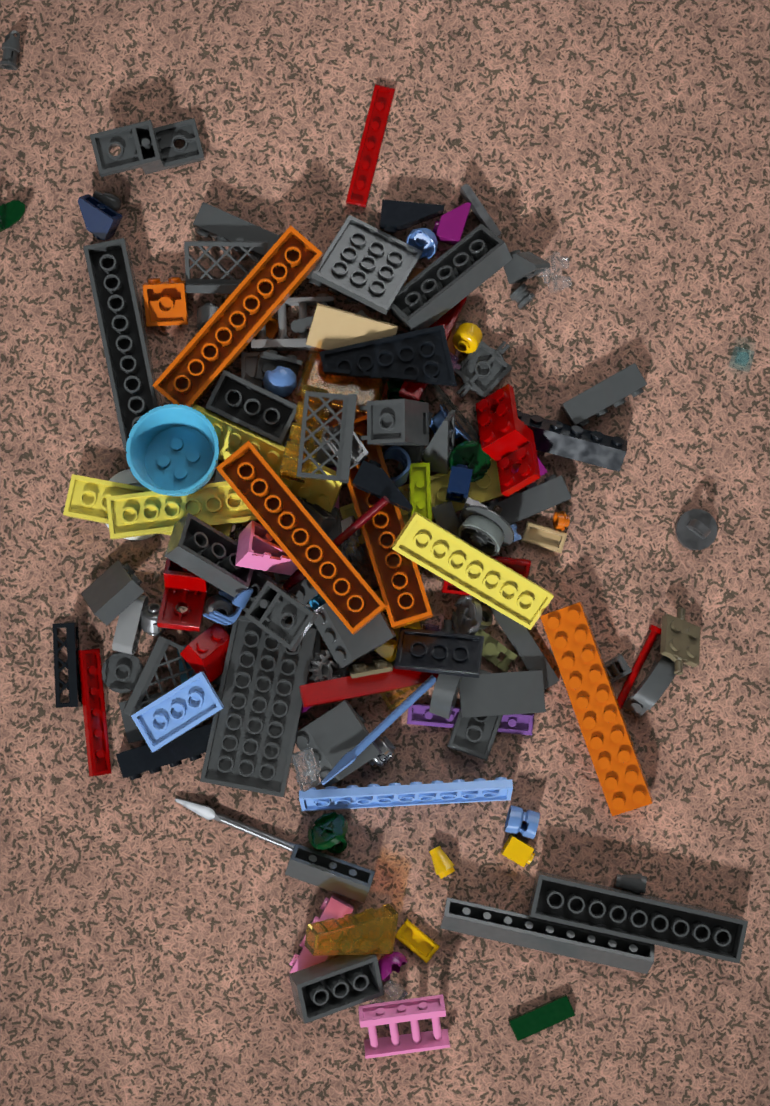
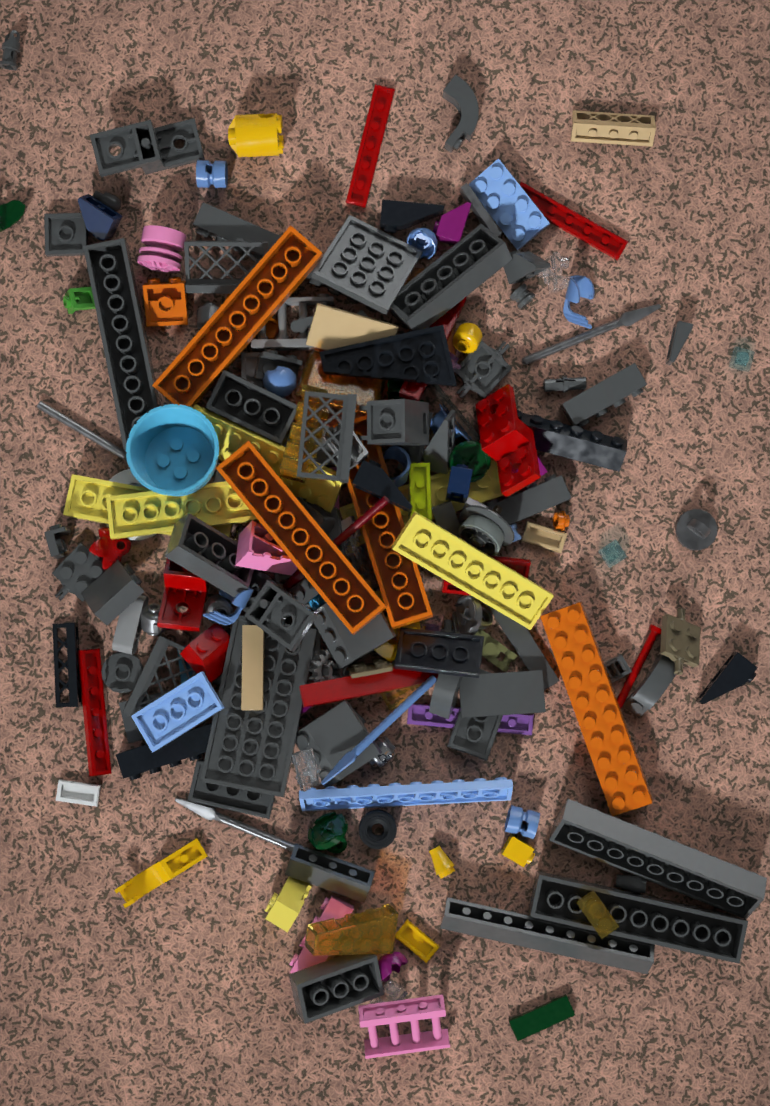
(55, 544): none -> dark grey bracket
(65, 234): none -> dark grey plate
(78, 299): none -> bright green bracket
(78, 572): none -> dark grey plate
(78, 792): none -> white tile
(82, 430): none -> flat silver piece
(108, 548): none -> red plate
(161, 872): none -> yellow piece
(162, 249): none -> bright pink wheel
(211, 174): none -> medium blue wheel
(229, 798): none -> dark grey tile
(252, 668): none -> tan tile
(256, 135): none -> yellow cylinder
(286, 905): none -> light yellow wedge
(377, 841): none -> black tyre
(465, 101): none -> dark grey arch
(508, 204): none -> light blue plate
(564, 384): none -> dark grey pin
(577, 224): none -> red tile
(578, 287): none -> medium blue helmet
(597, 914): none -> clear yellow plate
(612, 553): none -> clear light blue plate
(613, 131): none -> tan fence
(626, 319): none -> flat silver piece
(658, 859): none -> dark grey brick
(679, 336): none -> dark grey slope
(732, 674): none -> black slope

